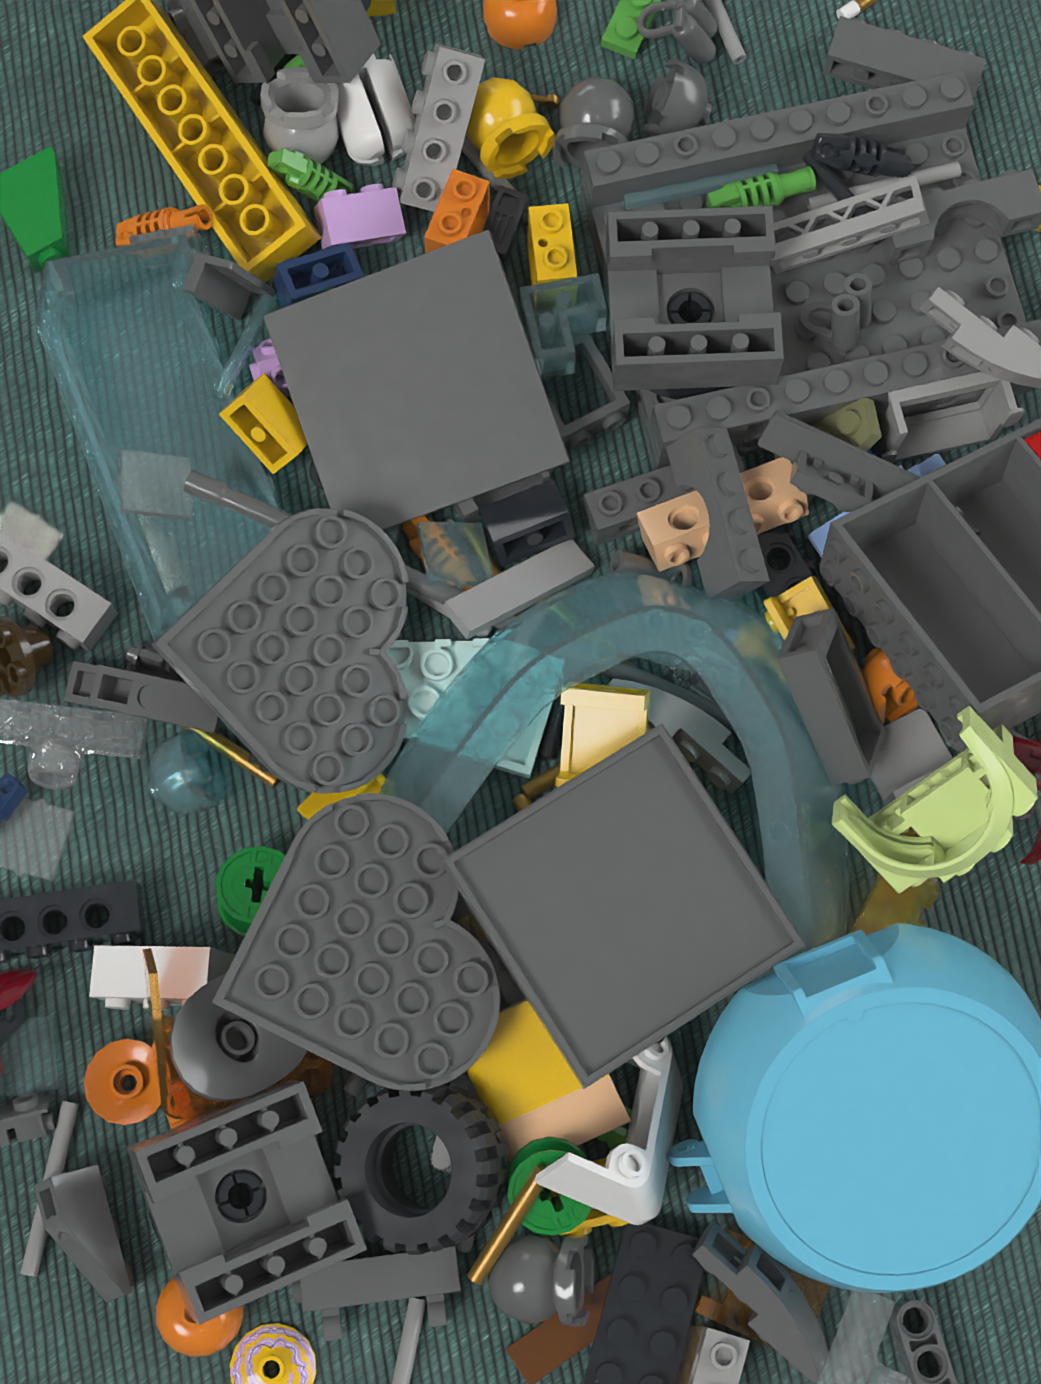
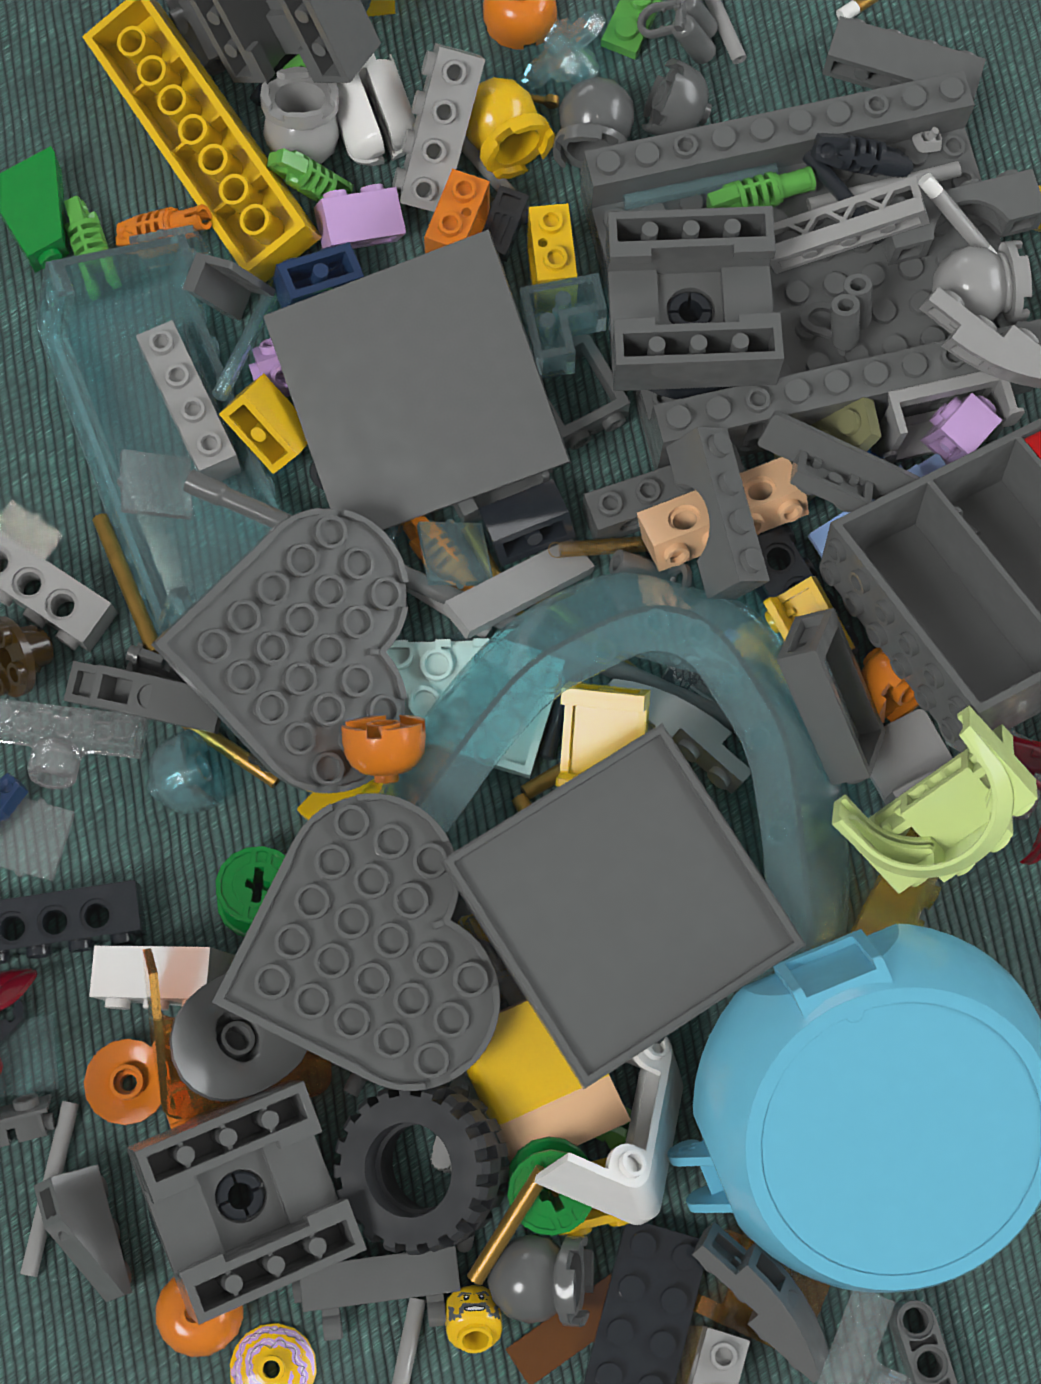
(84, 228): none -> bright green hinge
(125, 580): none -> pearl gold piece
(188, 402): none -> light grey brick
(384, 746): none -> orange cylinder
(473, 1319): none -> yellow head
(566, 52): none -> clear light blue plant
(592, 552): none -> pearl gold piece
(928, 141): none -> light grey rock
(953, 212): none -> light grey bar
(960, 427): none -> lavender brick
(988, 280): none -> light grey tile

